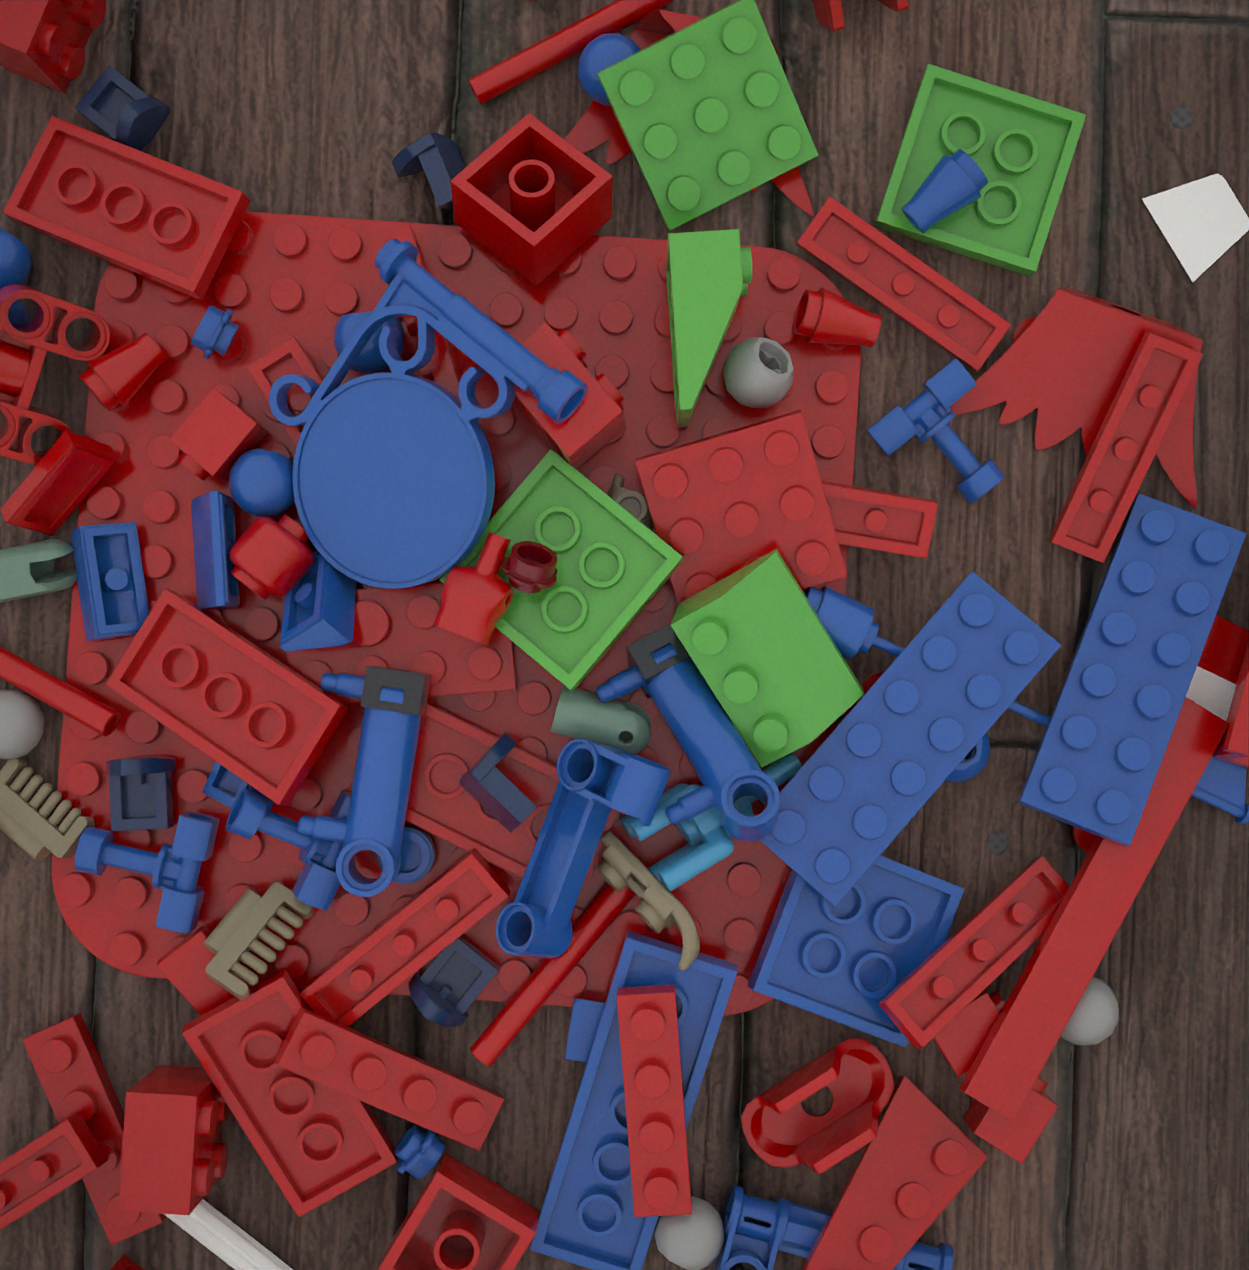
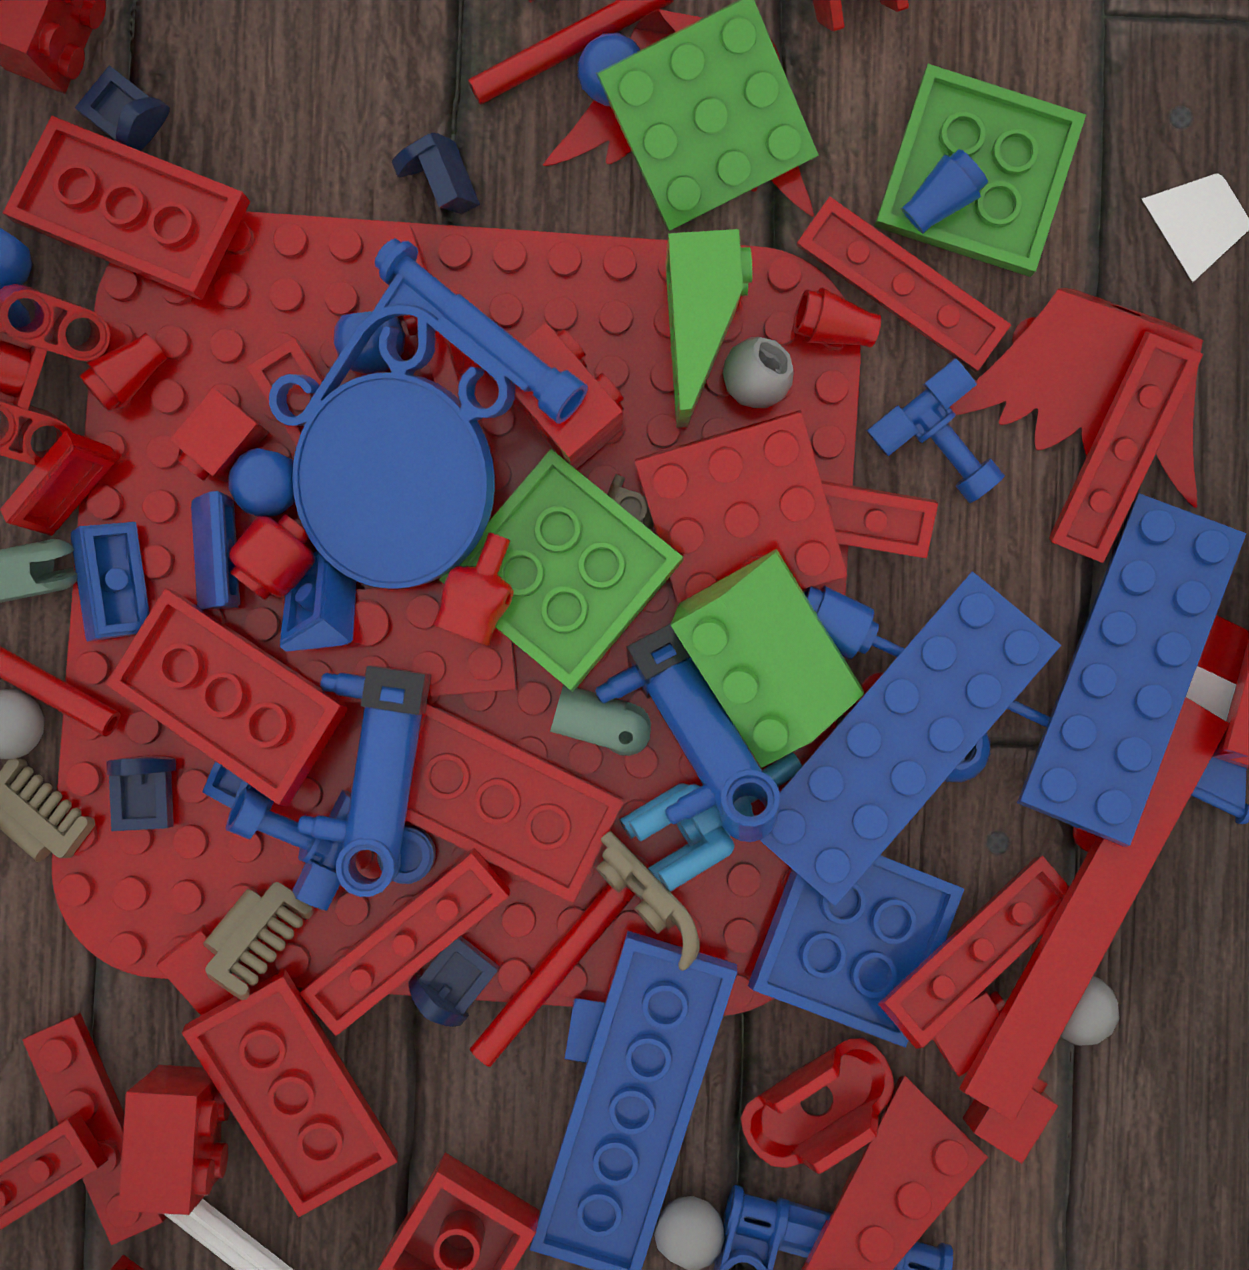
(173, 869): blue bar -> none
(215, 332): blue plate -> none
(389, 1079): red plate -> none
(418, 1151): blue plate -> none
(494, 789): dark blue tile -> none
(530, 567): dark red plate -> none
(532, 198): red brick -> none
(589, 786): blue piece -> none
(654, 1100): red plate -> none

